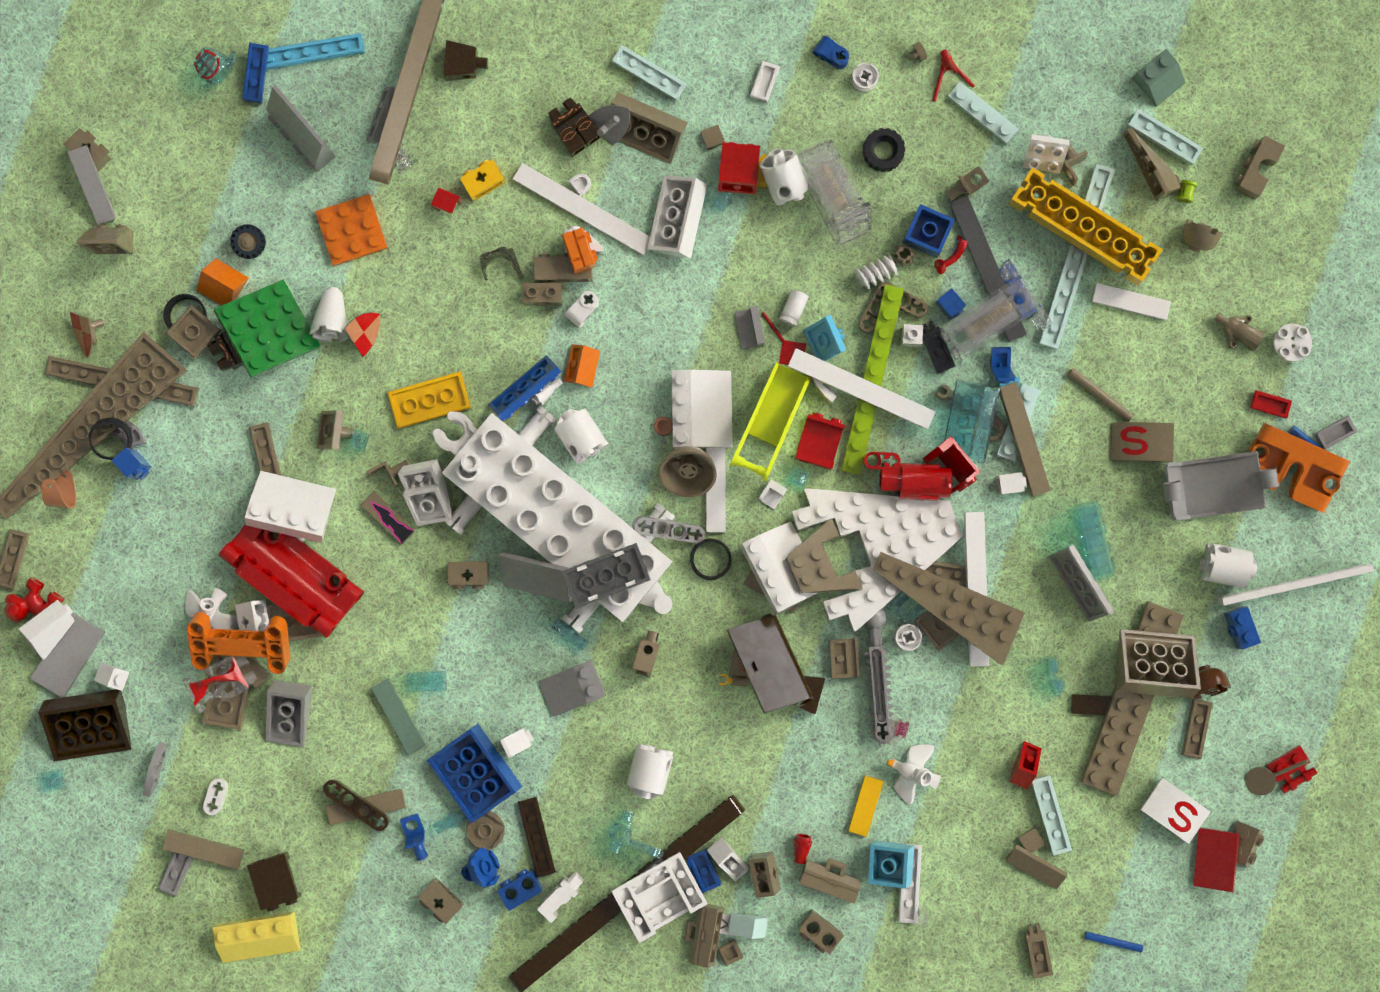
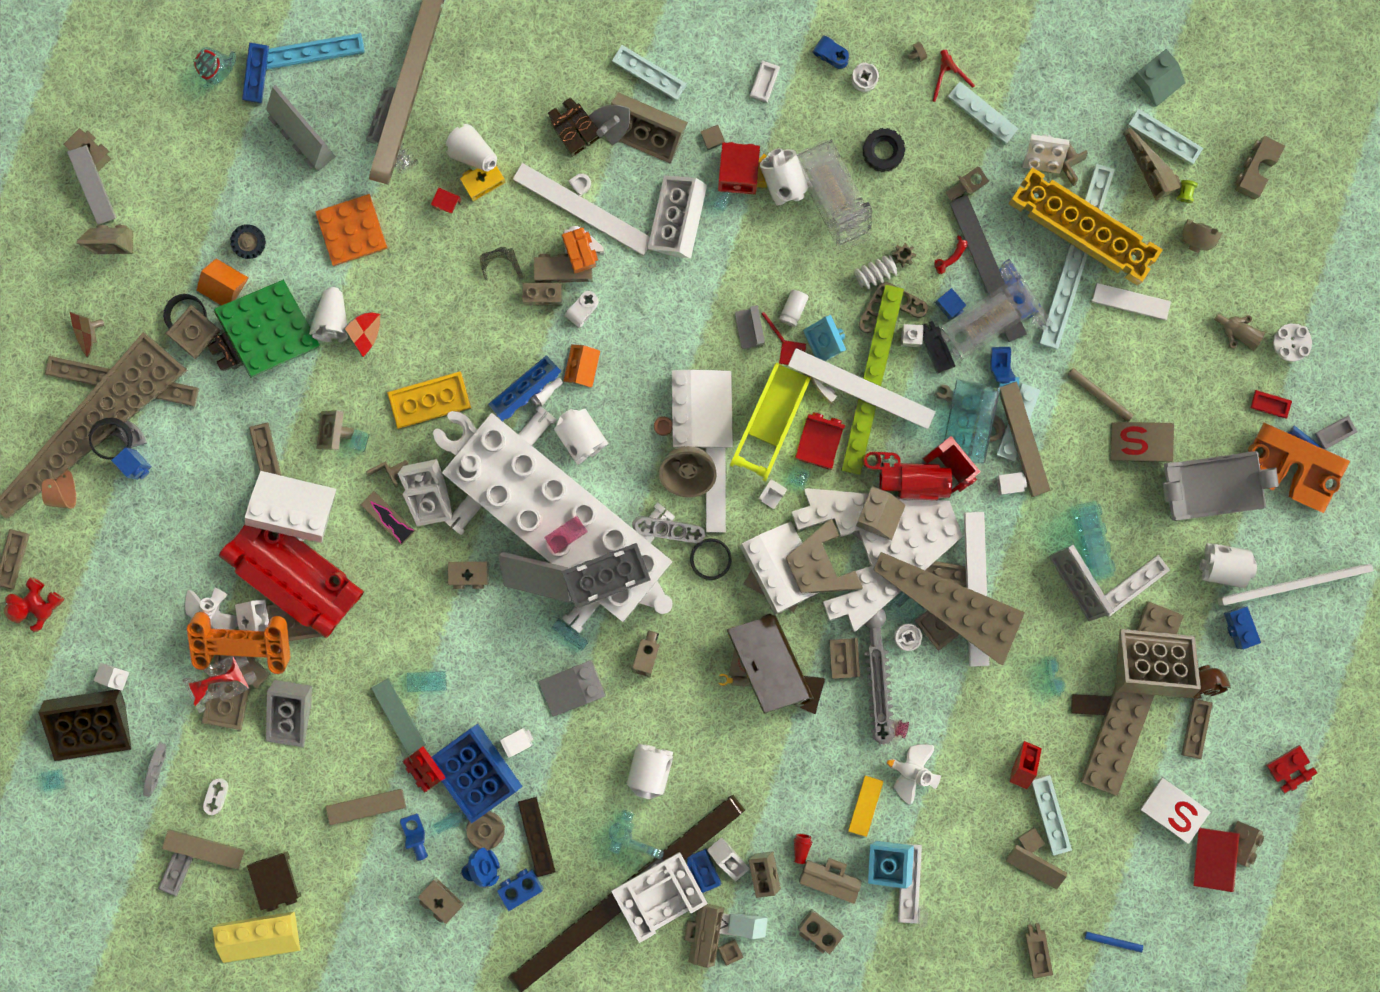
(48, 628): white slope -> none
(68, 657): light grey tile -> none
(354, 807): dark brown beam -> none
(427, 767): none -> red plate
(462, 61): dark brown torso -> none
(469, 148): none -> white cone
(560, 895): white hips -> none
(566, 534): none -> clear pink tile
(881, 513): none -> dark tan slope
(928, 231): blue brick -> none
(1136, 583): none -> white tile
(1262, 780): dark tan piece -> none

